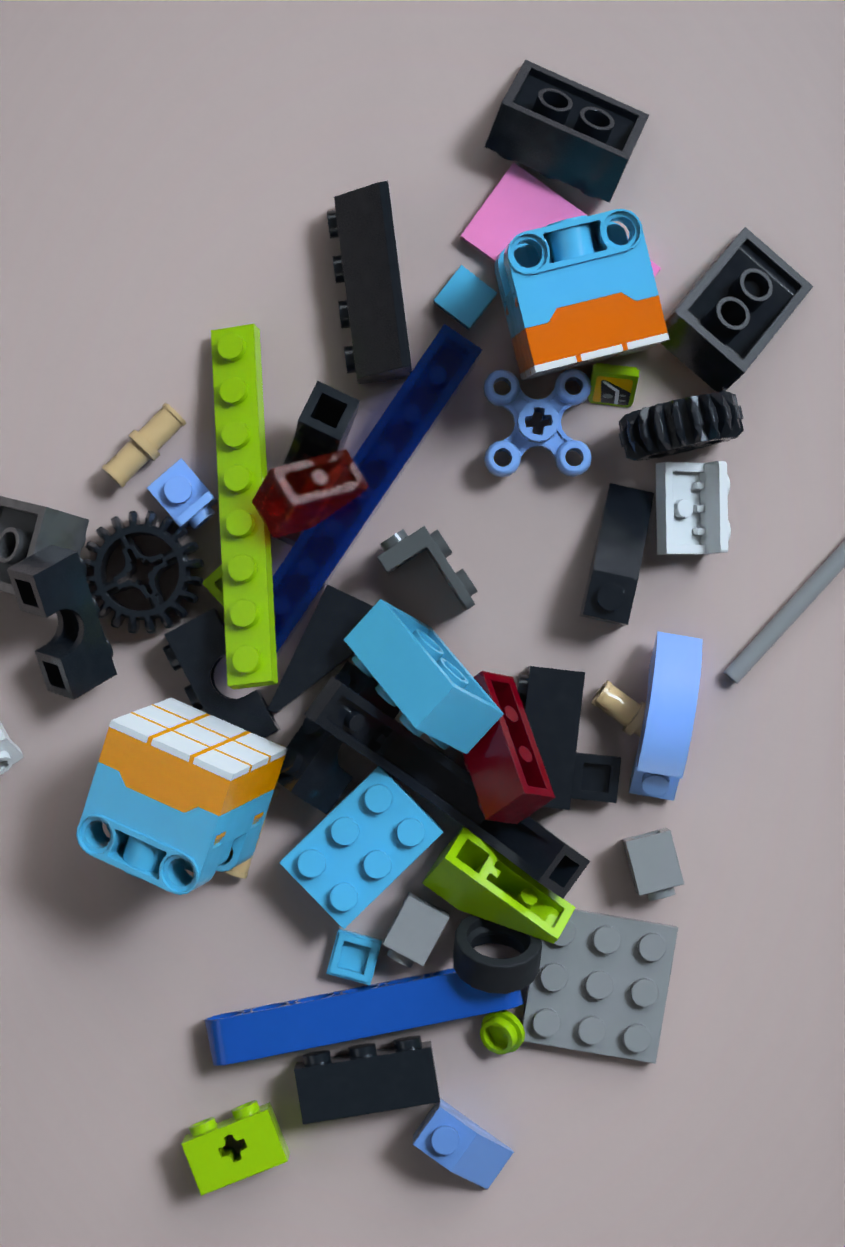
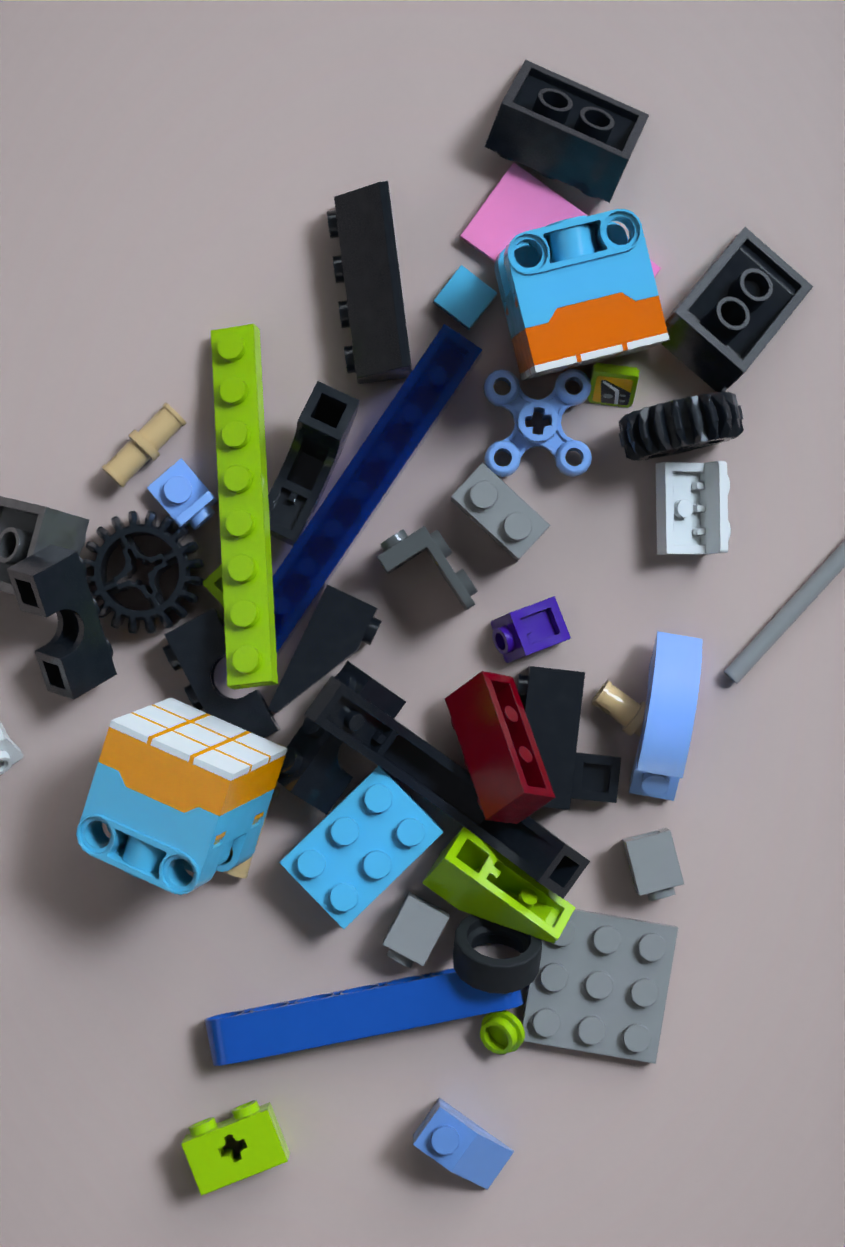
(307, 492): clear red slope -> none
(354, 956): medium azure tile -> none
(366, 1080): black brick -> none
(422, 678): medium azure brick -> none
(499, 512): none -> light grey brick
(529, 630): none -> dark purple bracket
(617, 555): black slope -> none

